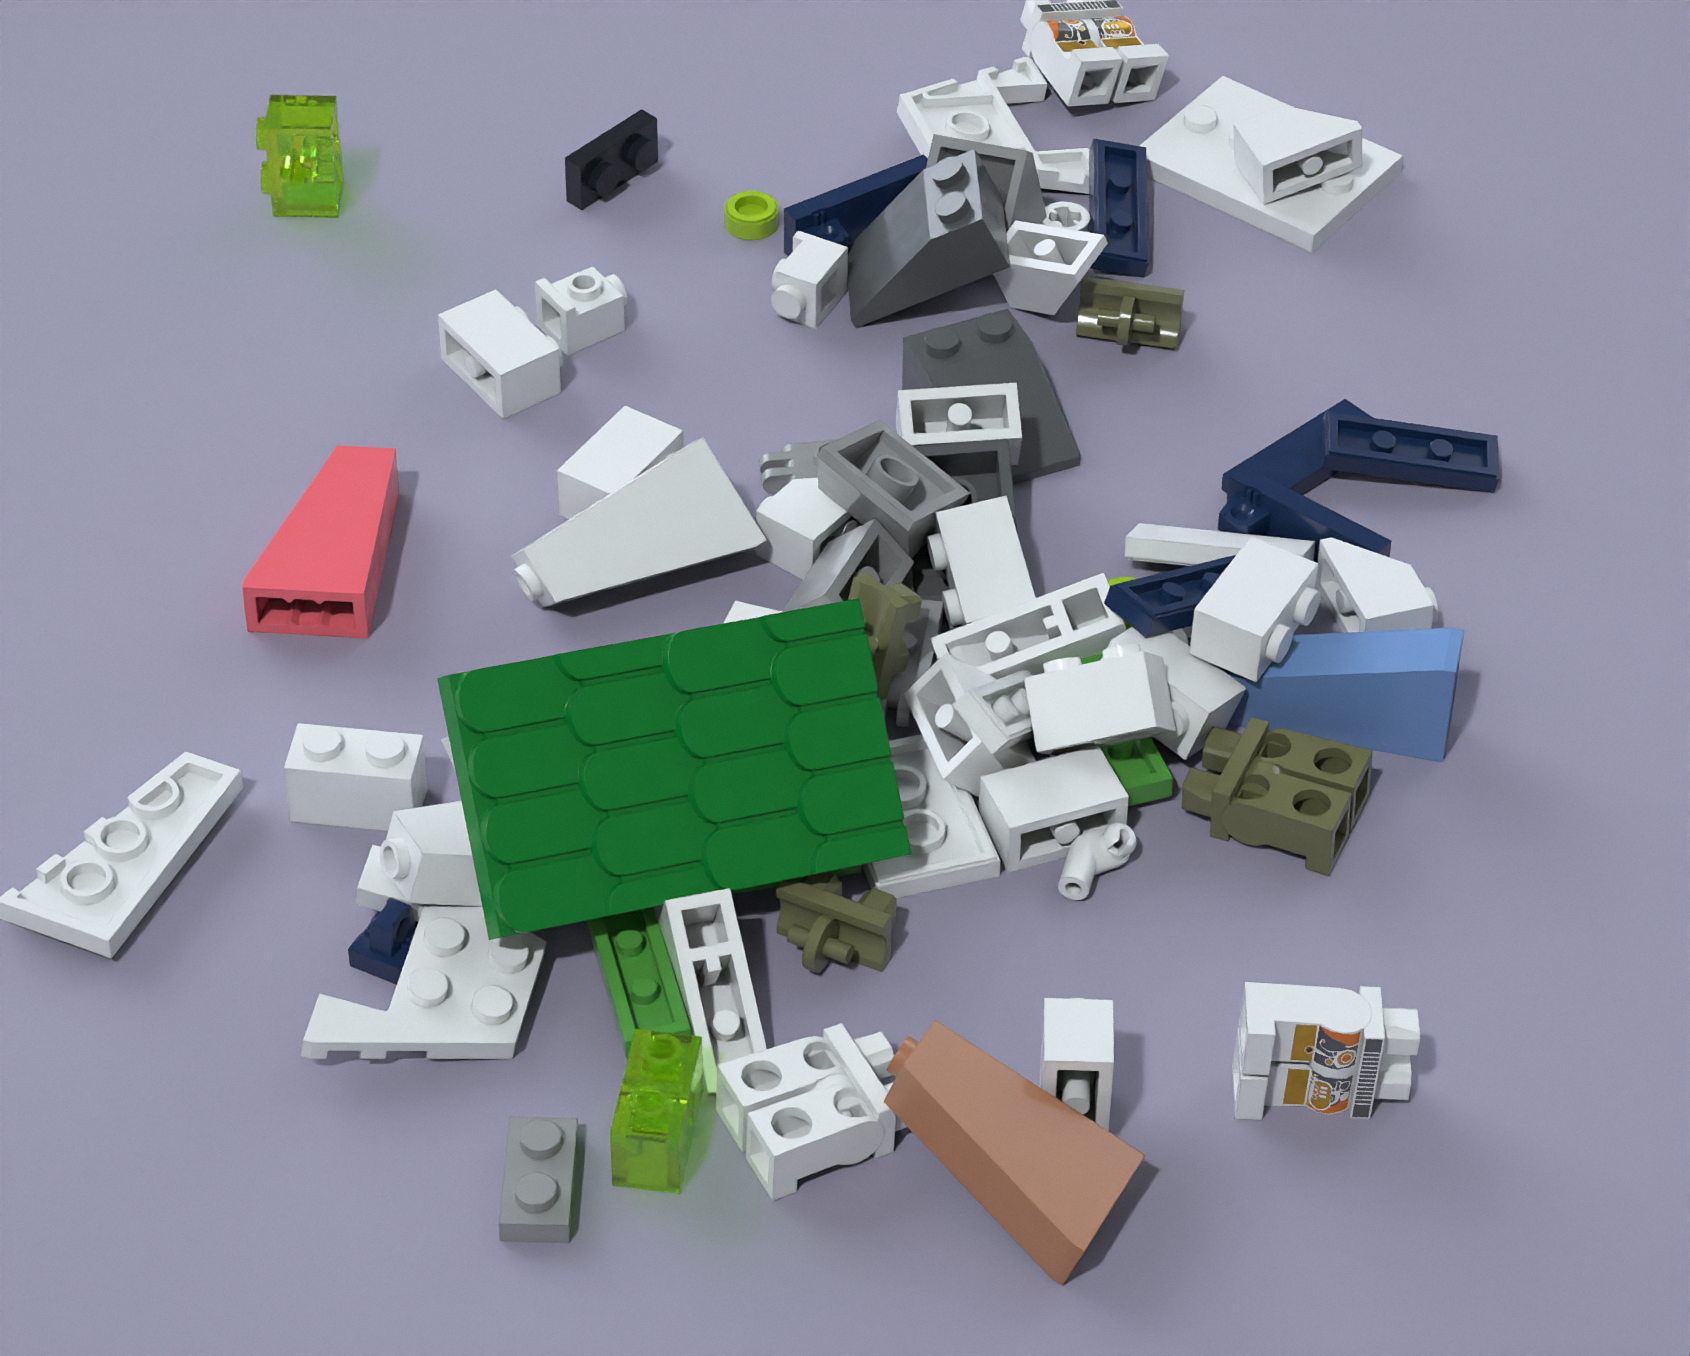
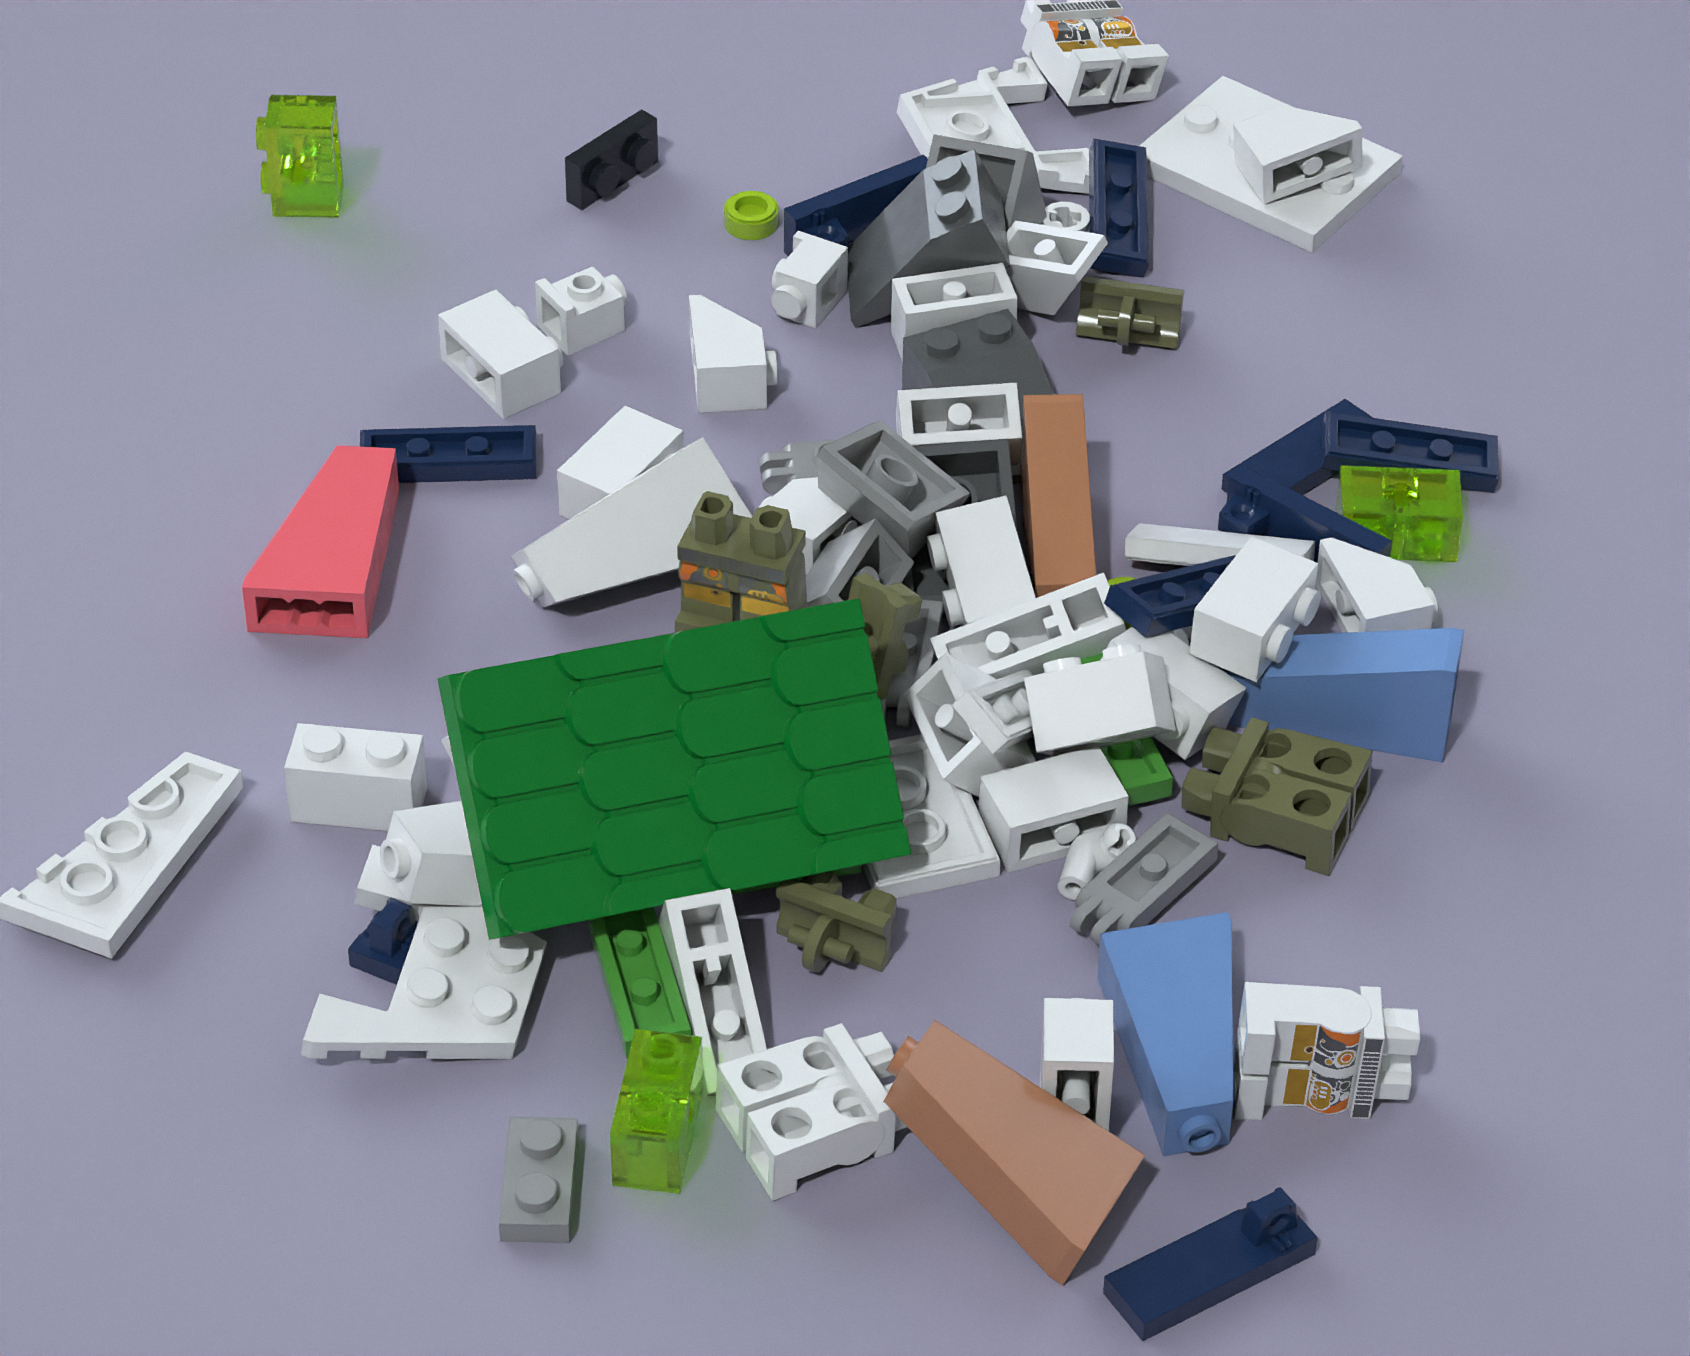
(459, 452): none -> dark blue tile
(728, 359): none -> white slope
(738, 564): none -> olive hips
(948, 298): none -> white brick
(1055, 492): none -> nougat slope
(1144, 878): none -> light grey hinge
(1176, 1024): none -> medium blue slope
(1210, 1265): none -> dark blue hinge
(1406, 505): none -> clear neon green brick

